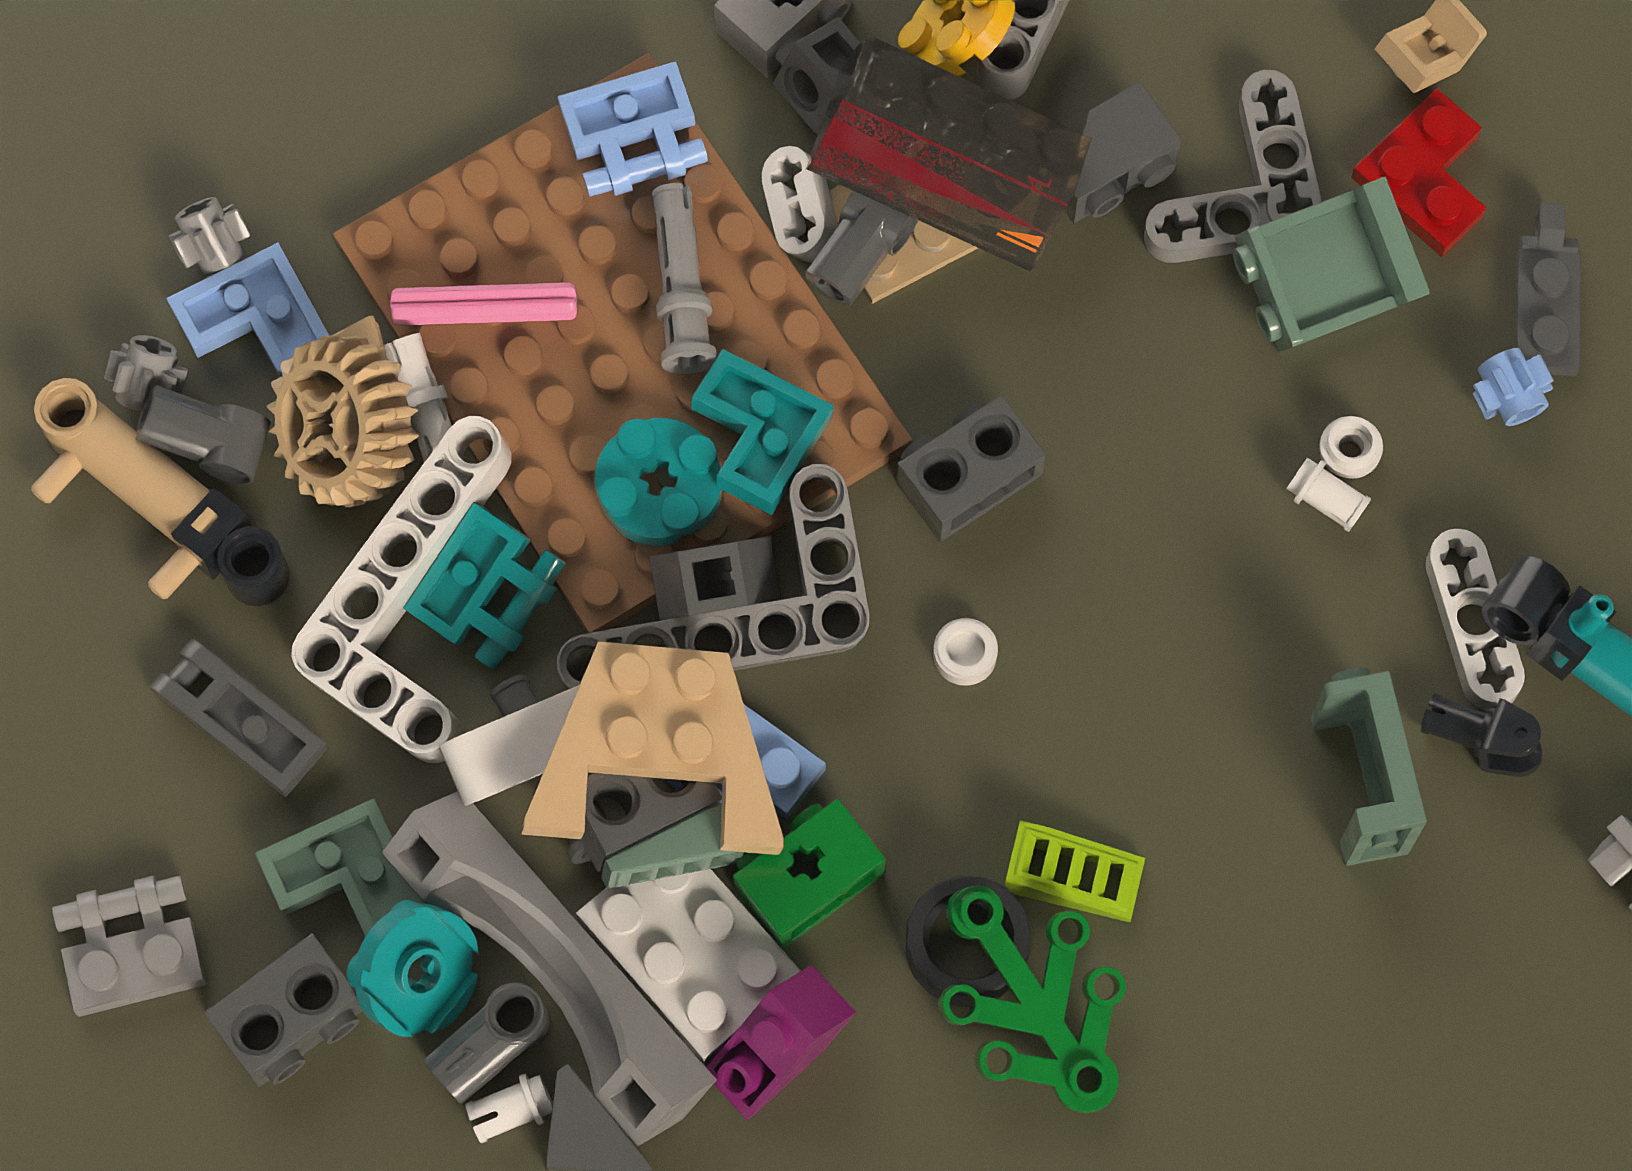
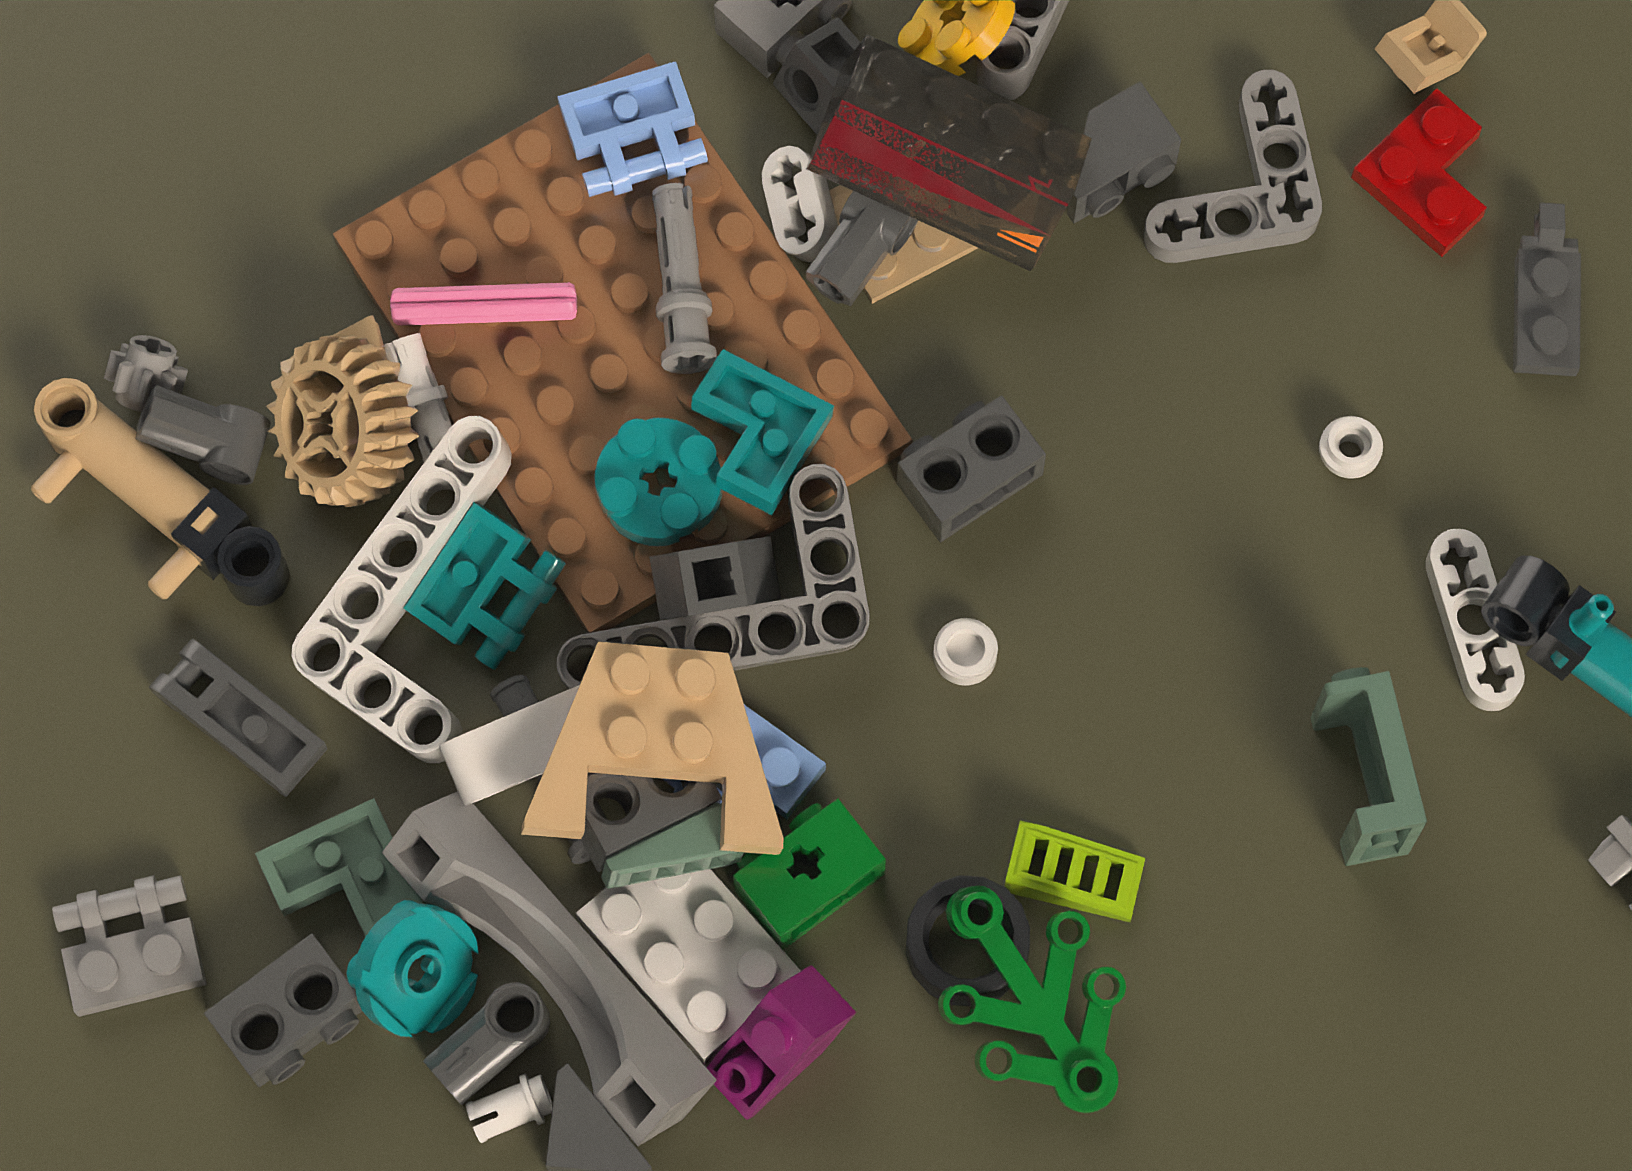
(209, 235): light grey gear -> none
(247, 297): light blue plate -> none
(1328, 494): white pin -> none
(1330, 265): sand green panel -> none
(1495, 735): black piece -> none
(1513, 387): light blue gear -> none

